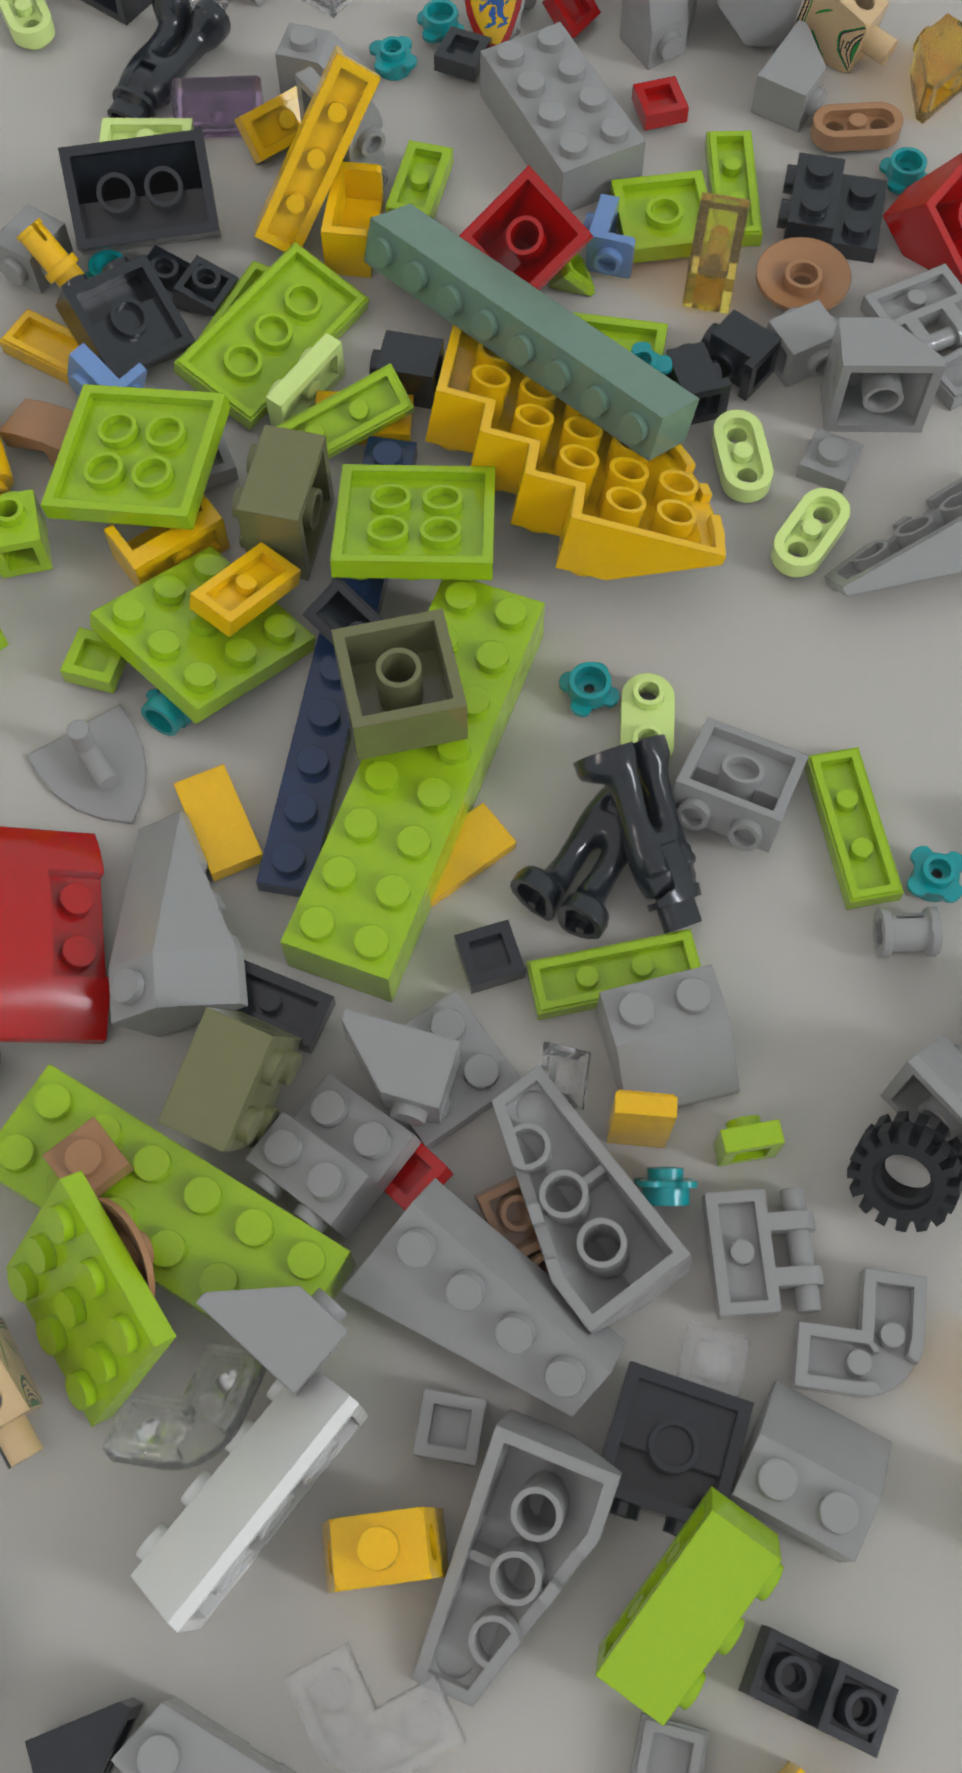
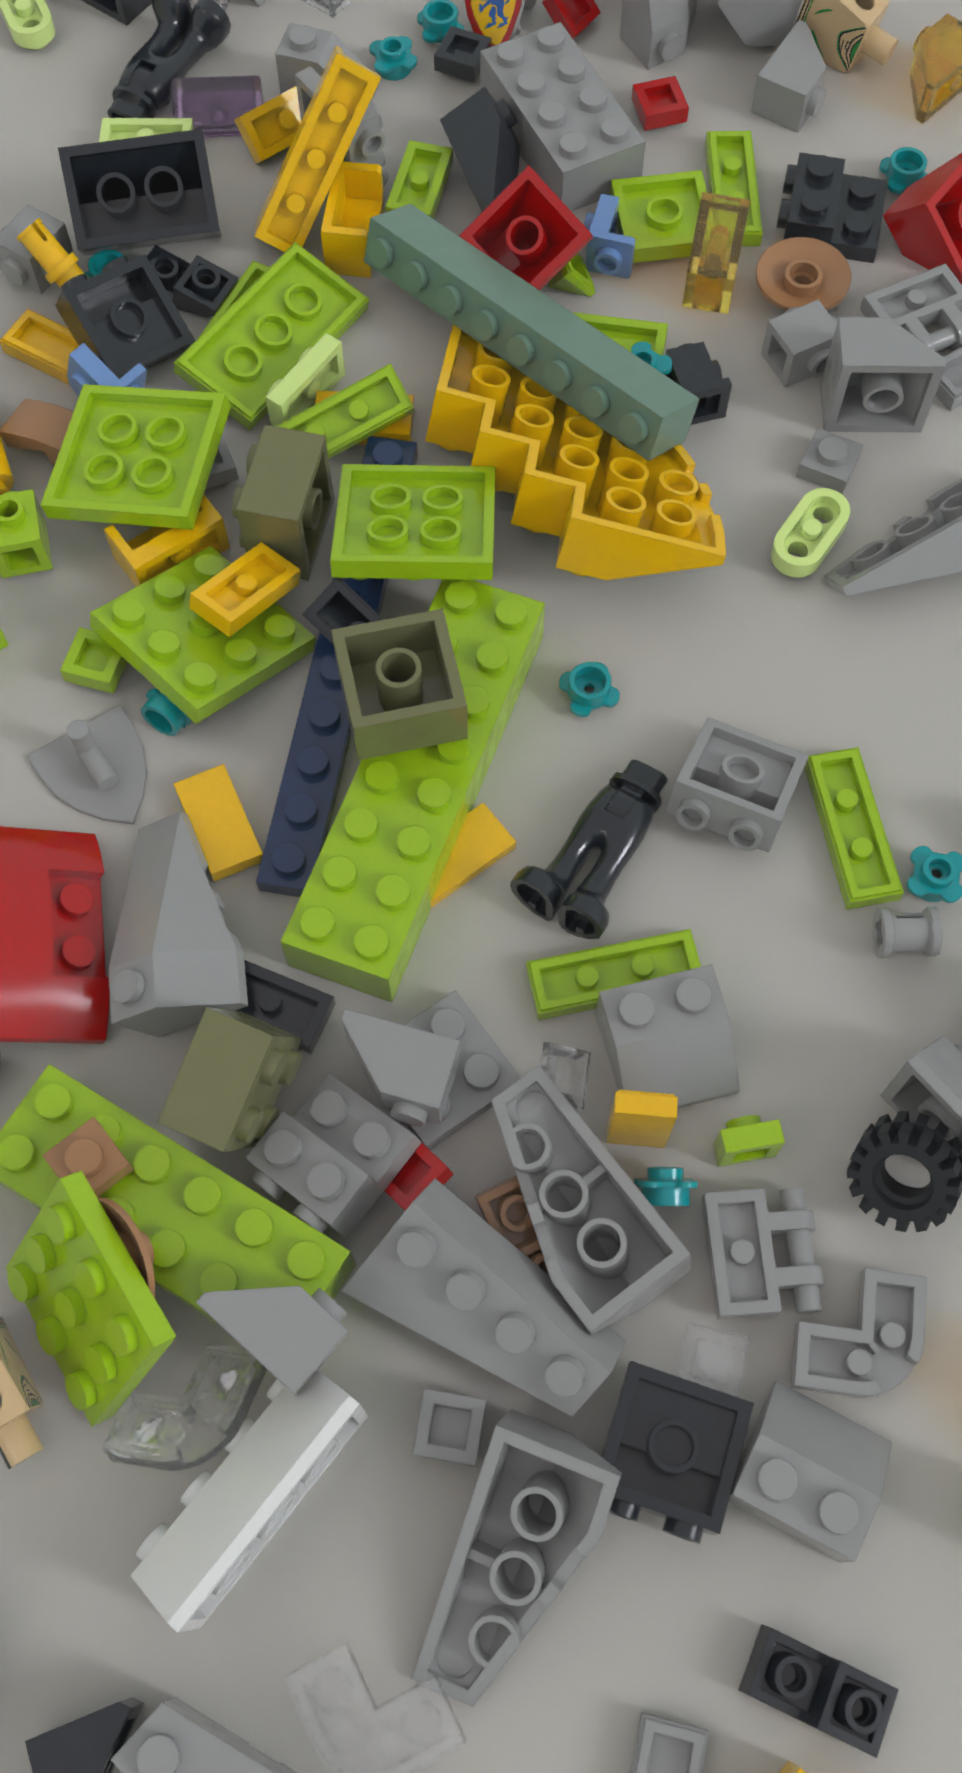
(384, 1548): yellow torso -> none
(415, 361): black brick -> none
(484, 144): none -> black slope
(489, 956): black plate -> none
(647, 717): yellowish green plate -> none
(654, 847): black piece -> none
(690, 1607): lime brick -> none
(743, 351): black brick -> none
(744, 460): yellowish green plate -> none
(856, 126): medium nougat plate -> none

